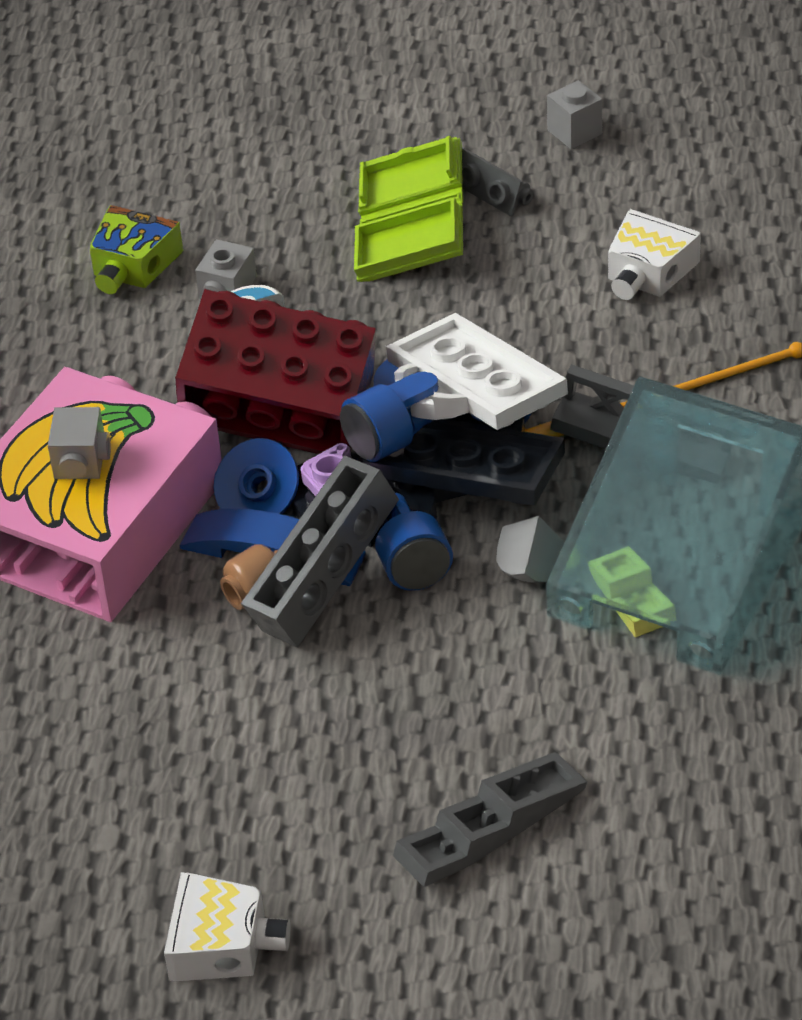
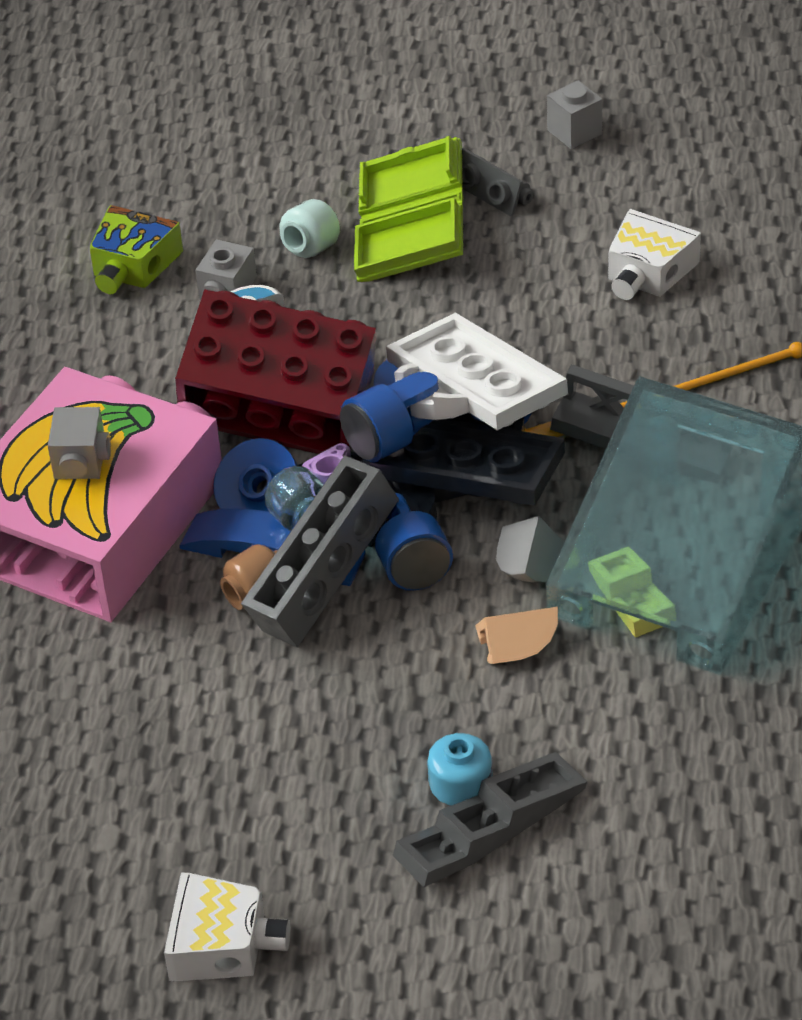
(291, 494): none -> clear light blue head
(309, 228): none -> light aqua head
(457, 767): none -> medium azure head
(517, 634): none -> light nougat brick

